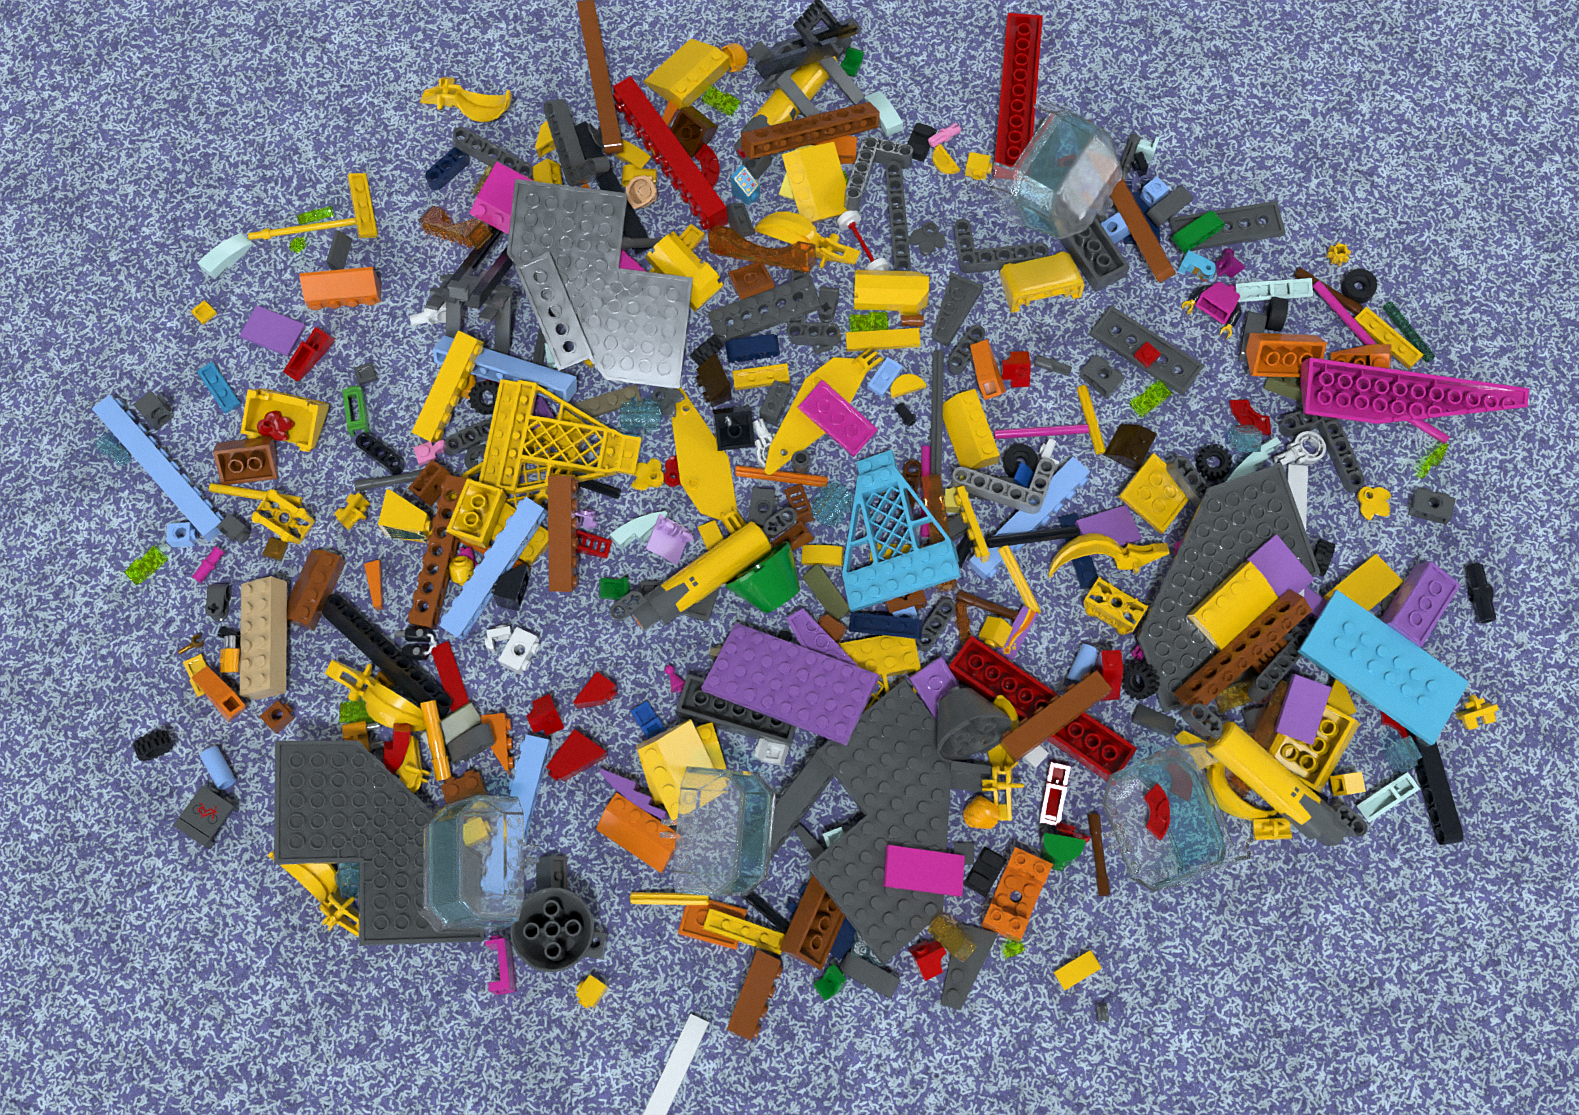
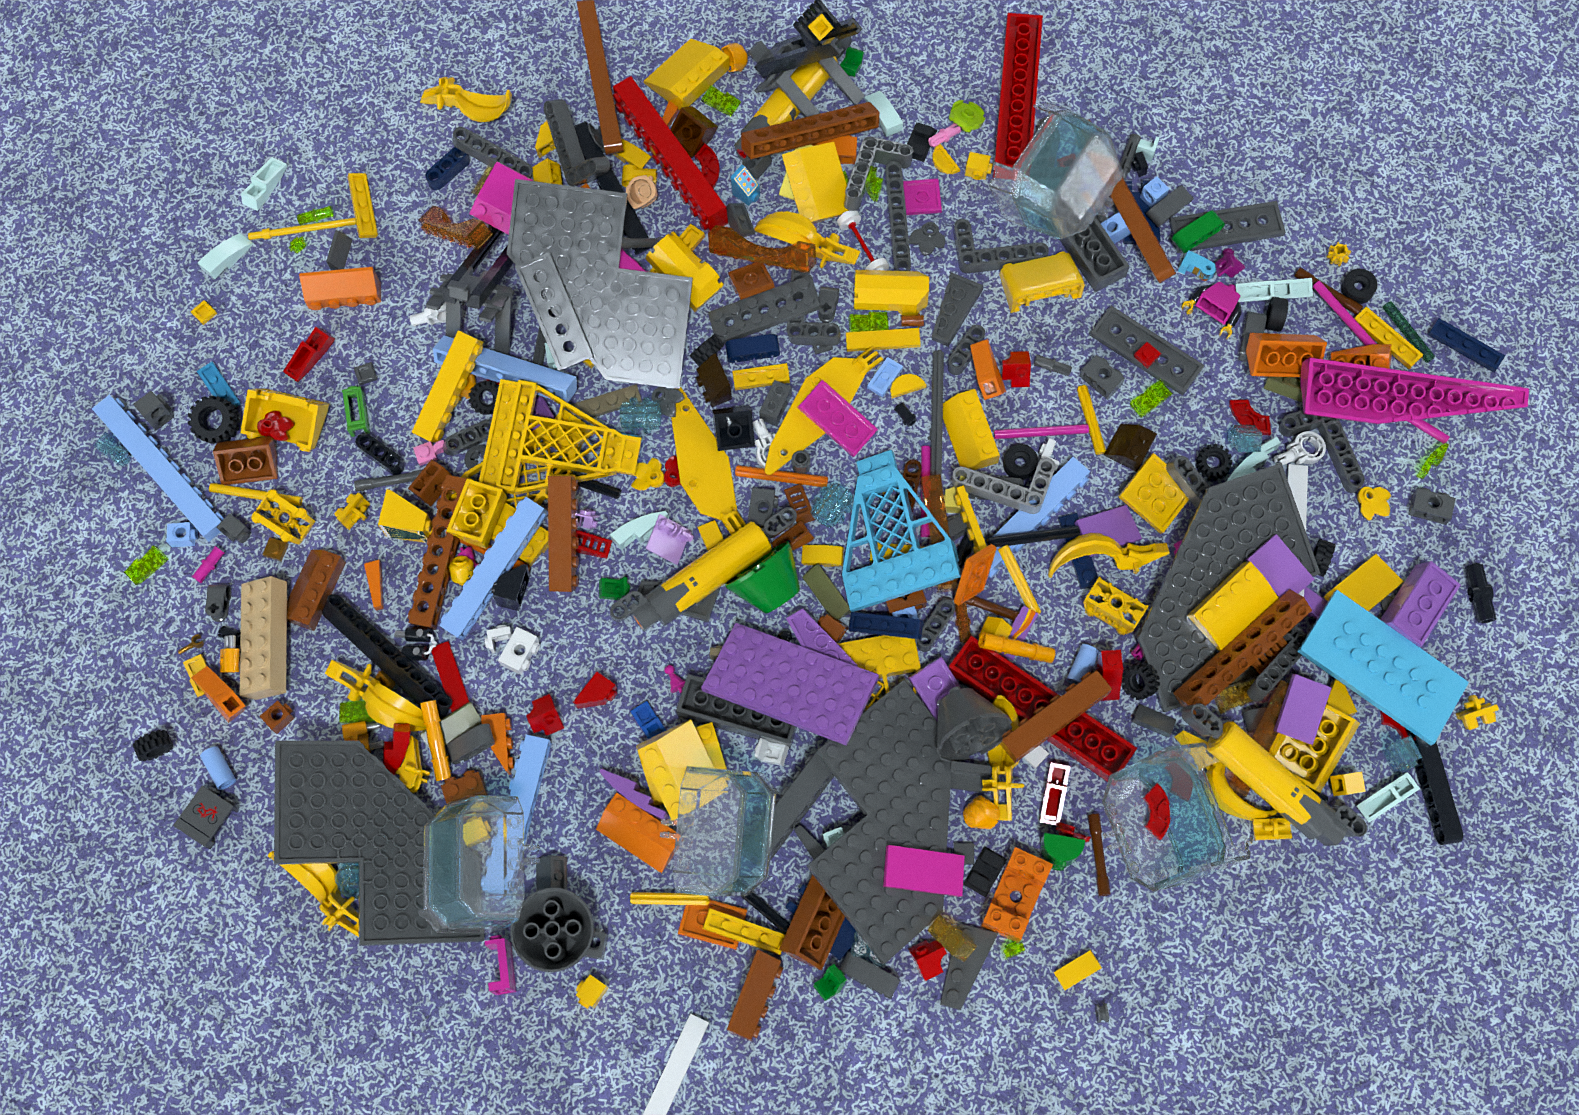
(199, 419): none -> black tyre
(263, 183): none -> light aqua slope
(272, 331): medium lavender tile -> none
(574, 757): red slope -> none
(820, 27): none -> yellow slope
(873, 184): none -> clear neon green slope
(922, 196): none -> dark pink tile
(966, 115): none -> lime plate
(975, 574): none -> orange tile
(1016, 647): none -> light orange piece
(1024, 476): blue slope -> none
(1466, 345): none -> dark blue plate

